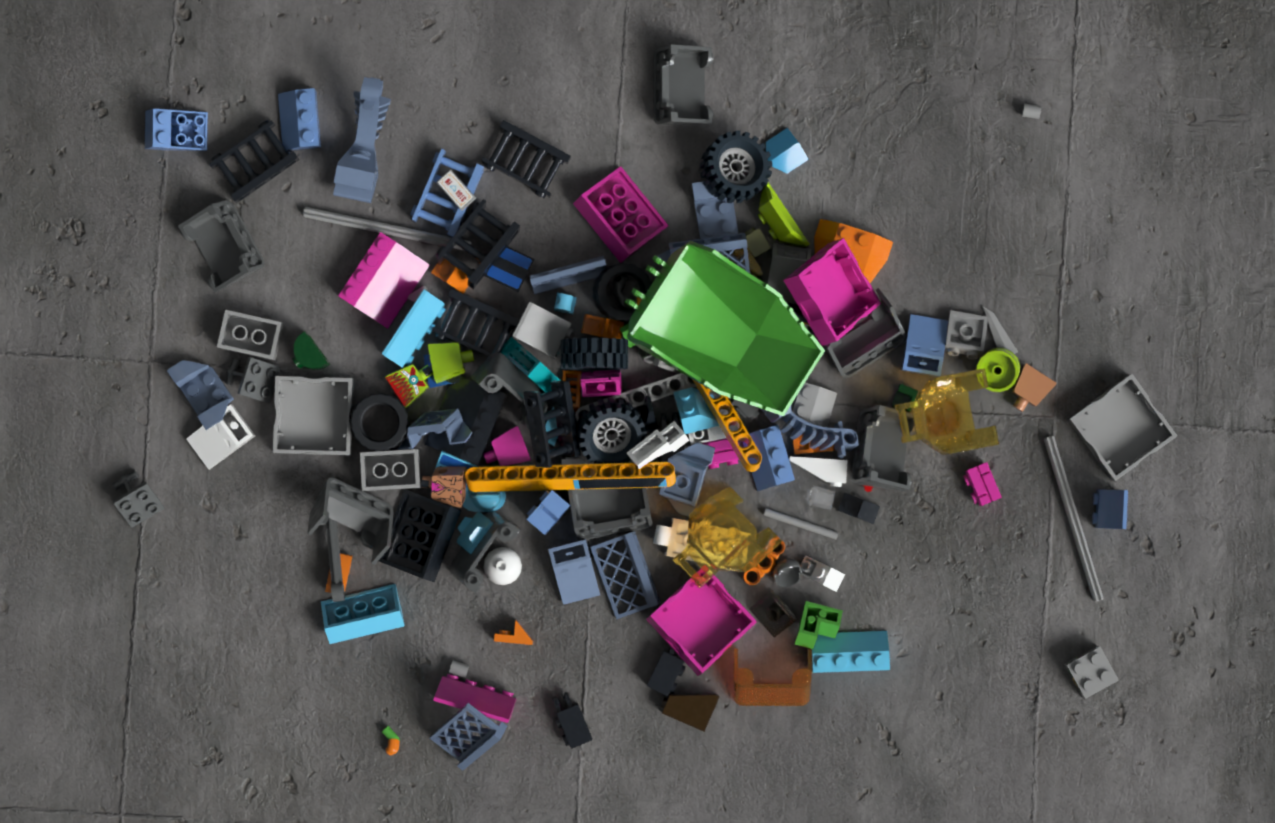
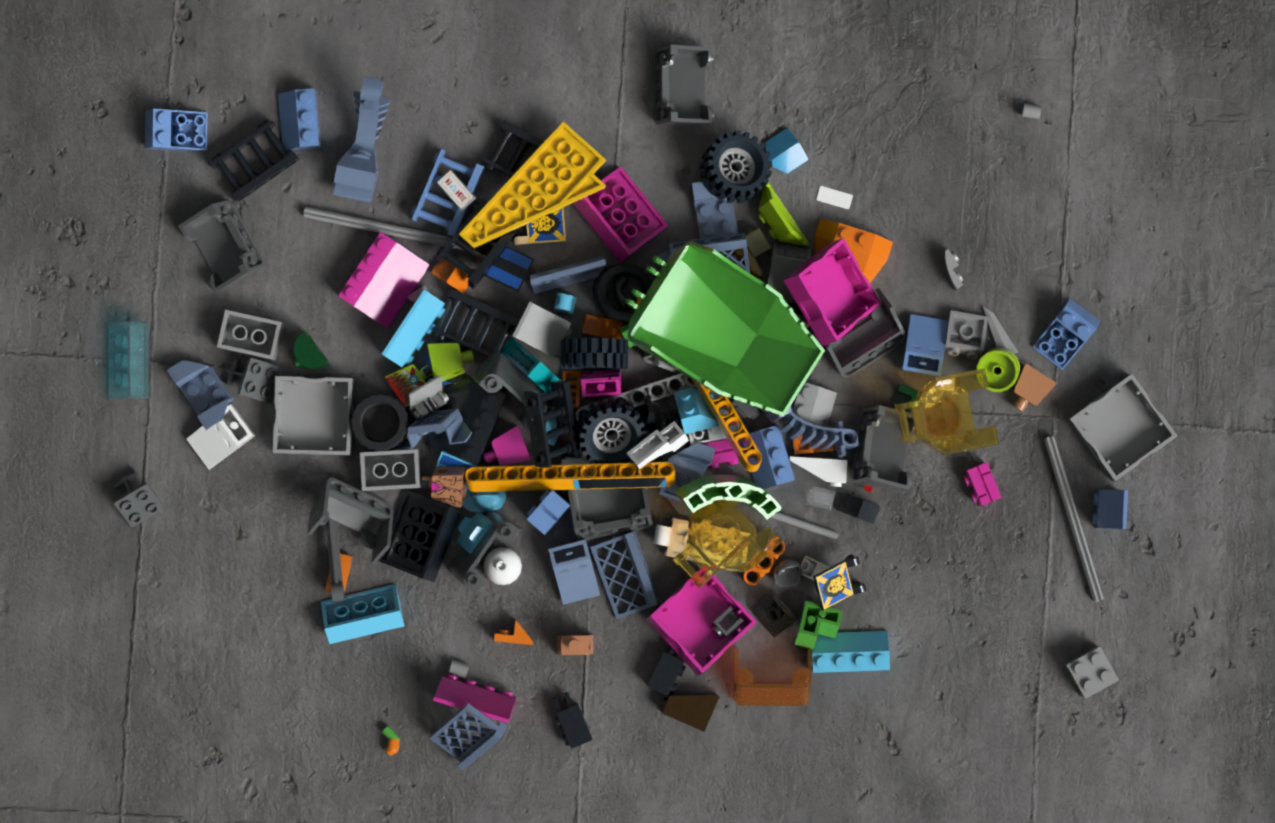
(127, 360): none -> clear light blue slope
(427, 394): none -> light grey hinge
(544, 230): none -> flag
(549, 180): none -> yellow wing
(574, 644): none -> nougat torso
(726, 622): none -> dark grey window
(728, 487): none -> bright green brick
(834, 197): none -> white sticker
(835, 583): none -> flag
(950, 263): none -> light grey slope
(1066, 334): none -> medium blue slope

